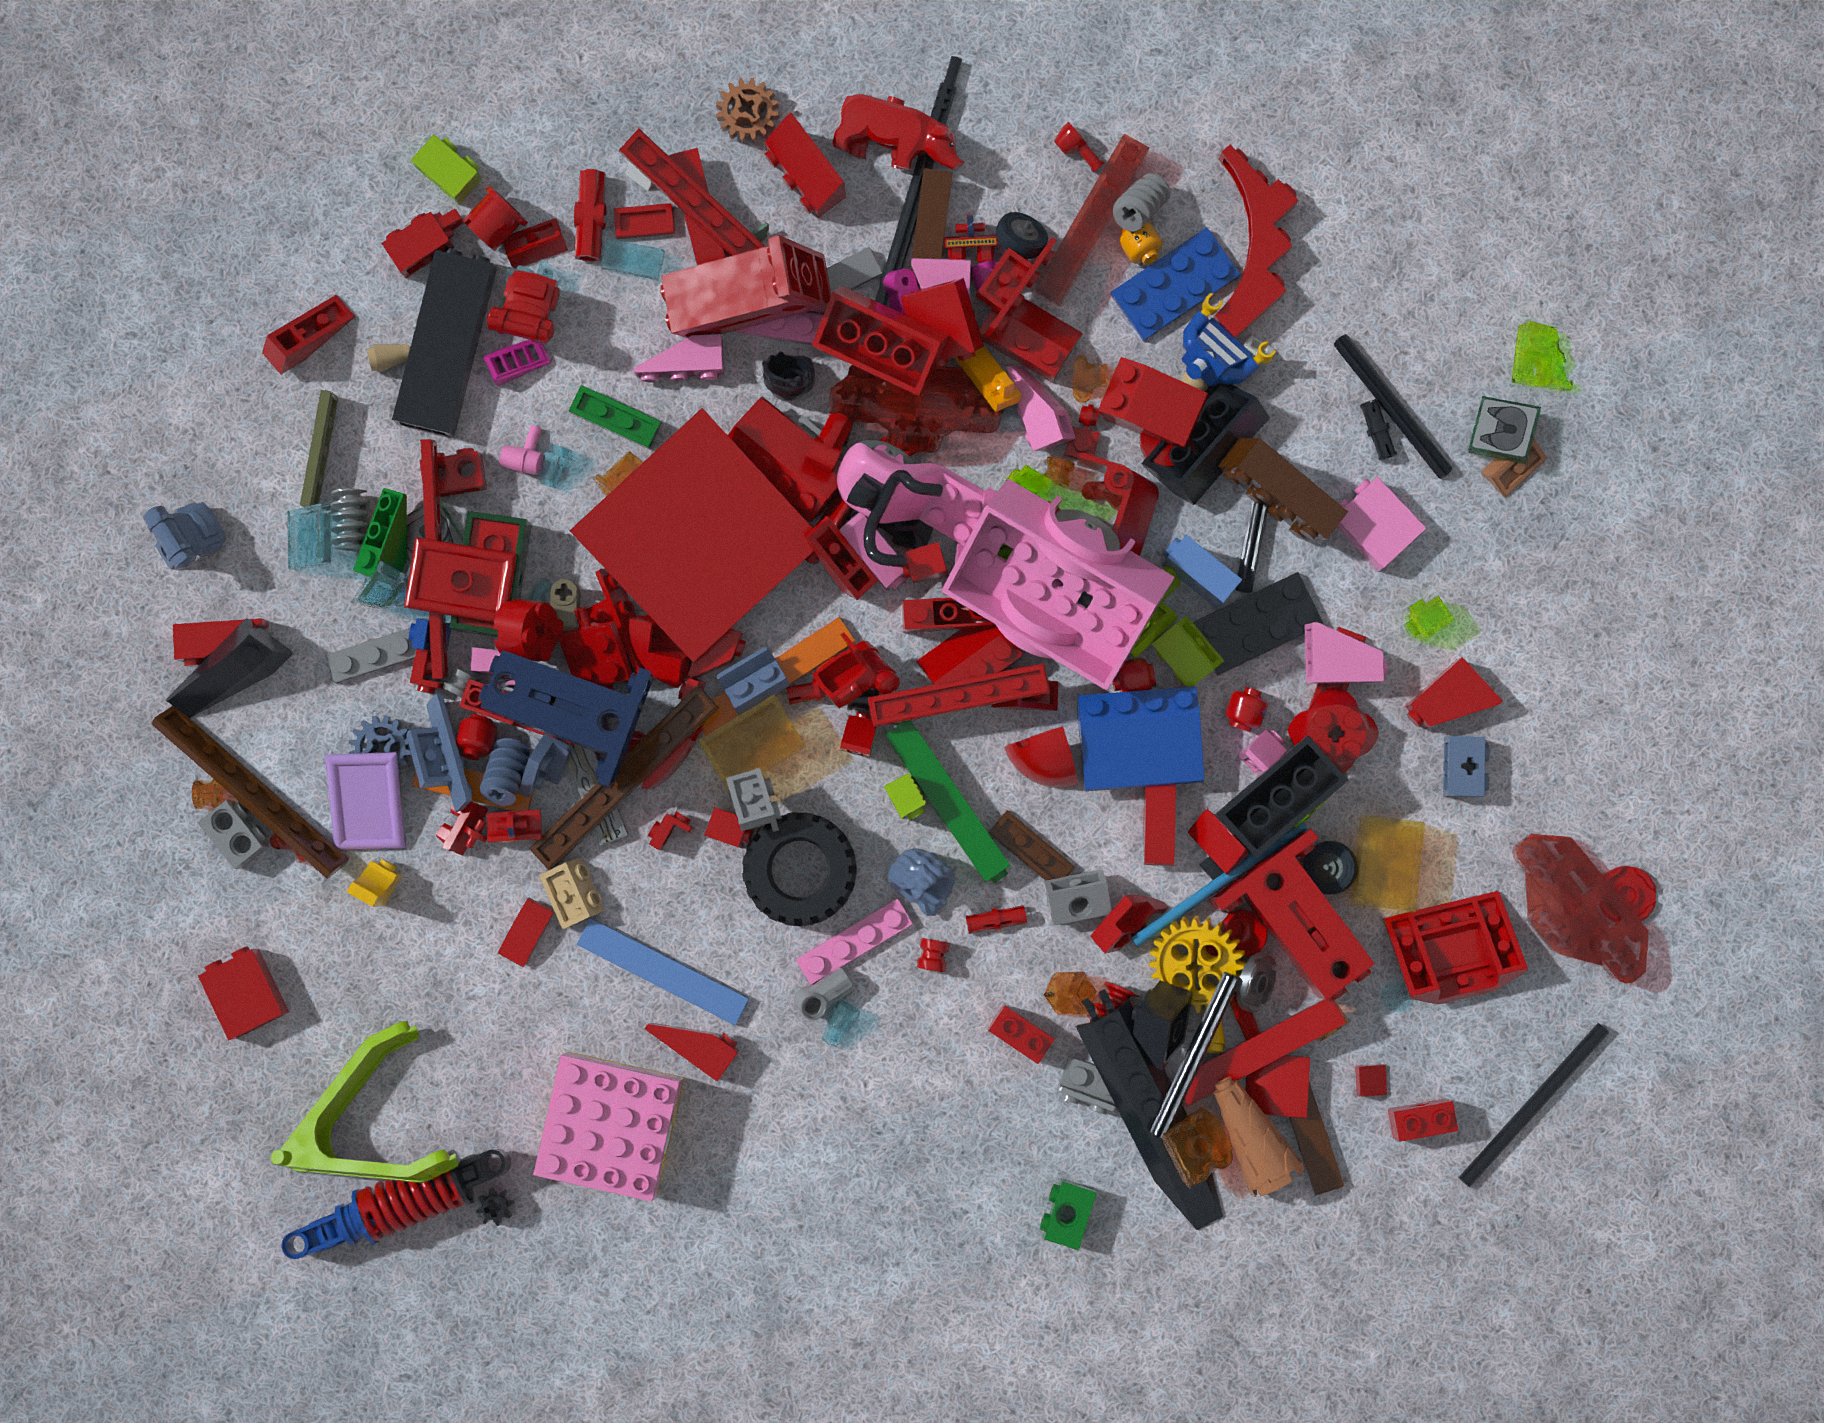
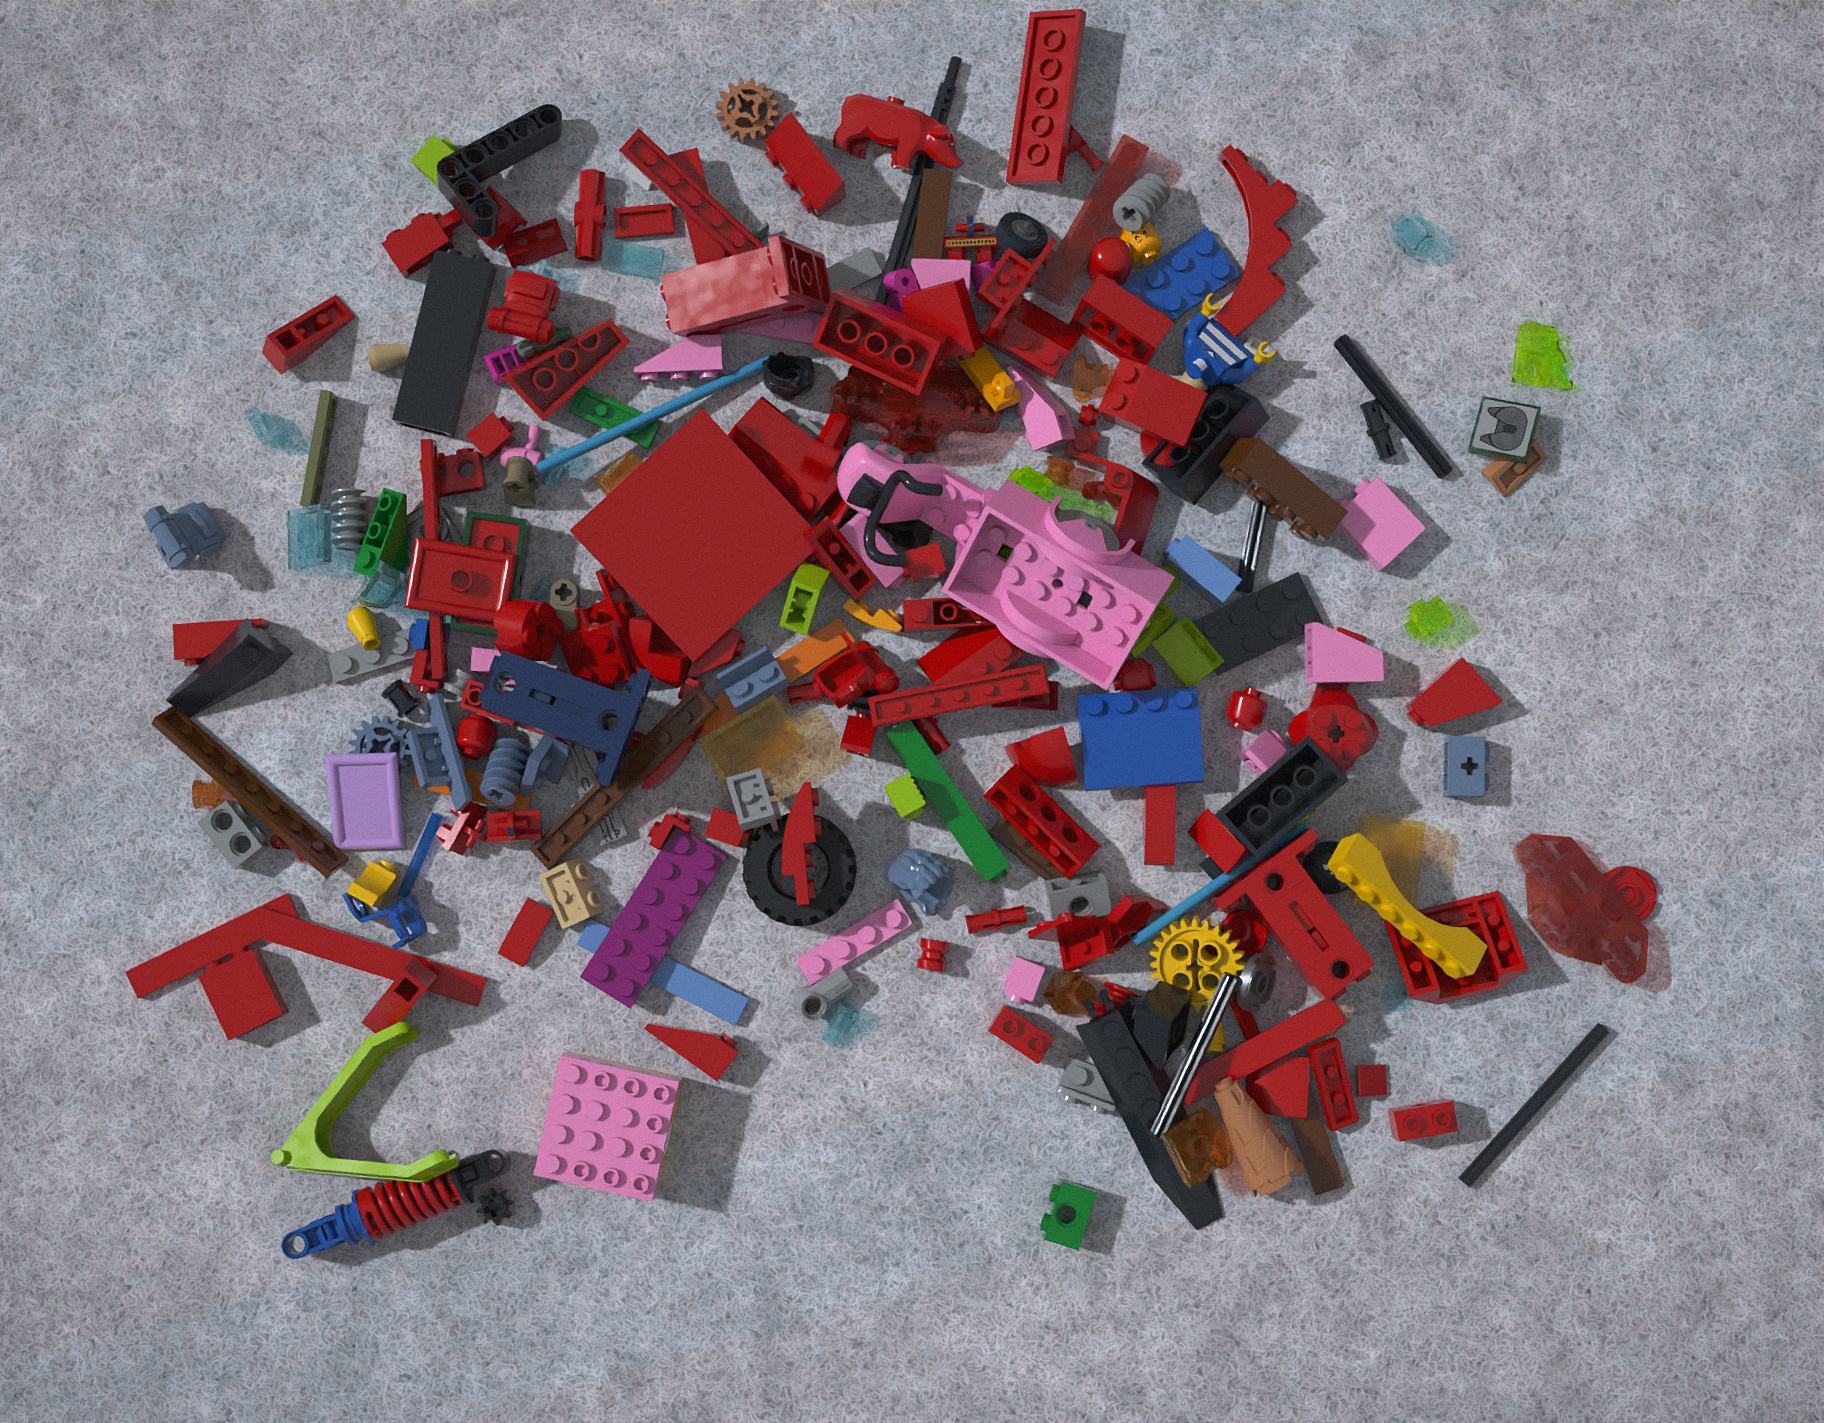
(201, 950): none -> red tile
(262, 426): none -> clear light blue bracket
(362, 953): none -> red tile
(364, 626): none -> yellow cone
(400, 698): none -> black bush
(400, 996): none -> red slope
(406, 907): none -> blue piece
(419, 855): none -> clear blue bar
(489, 157): none -> black beam
(492, 435): none -> red brick
(520, 482): none -> dark tan piece
(527, 348): none -> sand green axle
(563, 369): none -> red wedge
(651, 416): none -> dark azure piece
(653, 917): none -> magenta plate
(801, 830): none -> red slope
(804, 598): none -> lime brick
(881, 621): none -> light orange slope
(932, 733): none -> red pin
(1022, 980): none -> bright pink brick
(1042, 821): none -> red brick
(1046, 97): none -> red plate
(1080, 939): none -> red bracket
(1110, 258): none -> red helmet
(1120, 321): none -> red slope
(1333, 1083): none -> red plate
(1364, 871): none -> yellow arch
(1413, 235): none -> clear light blue head

